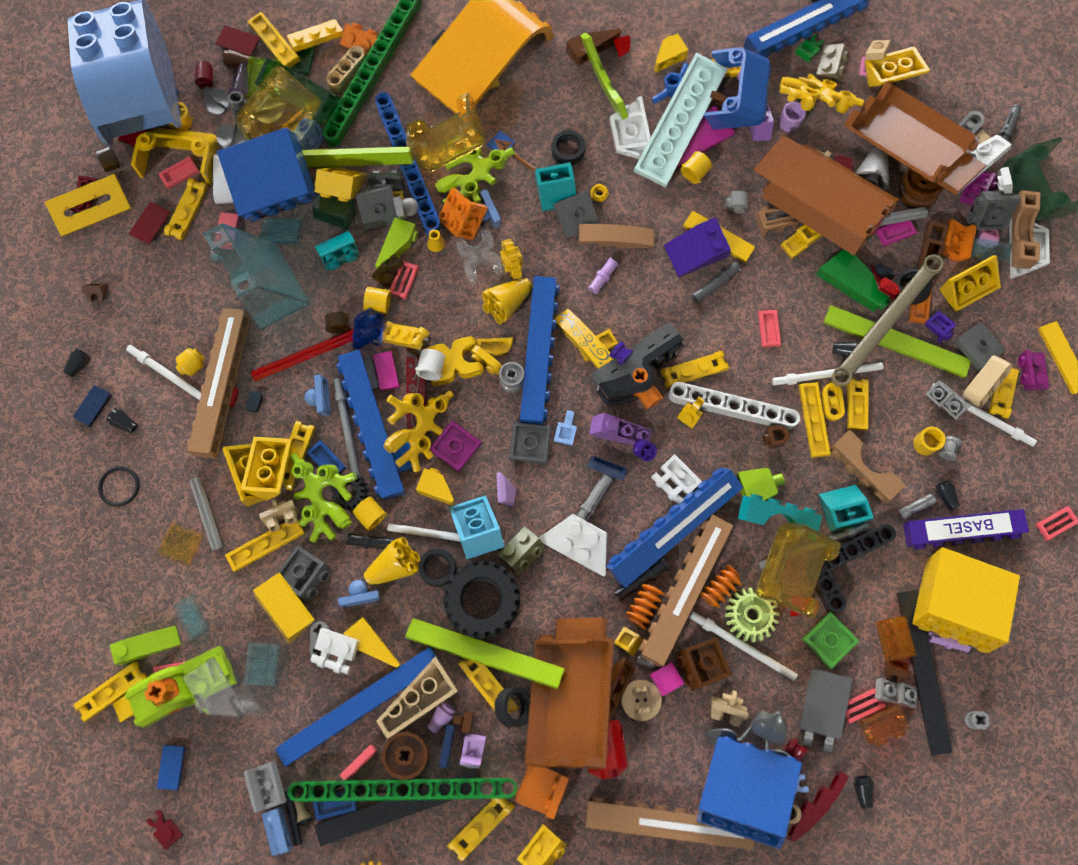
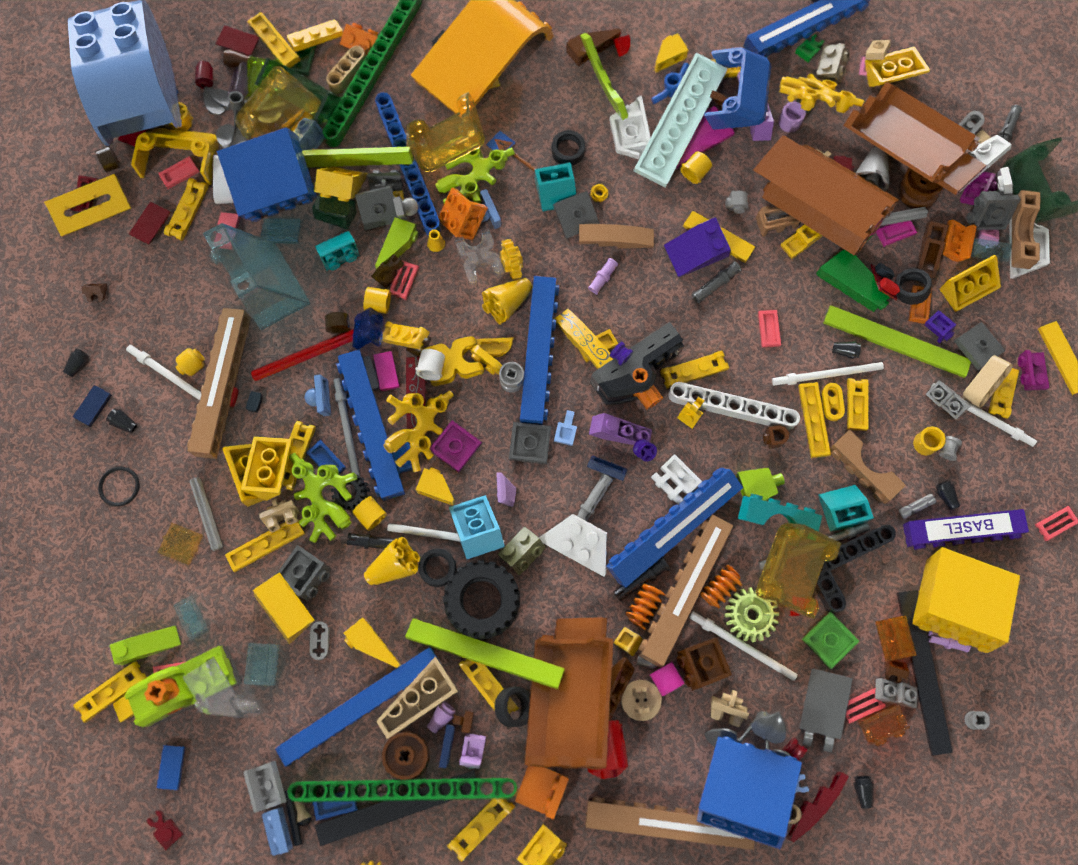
(338, 645): white plate -> none
(358, 595): medium blue tile -> none
(358, 763): coral tile -> none
(887, 320): dark tan piece -> none

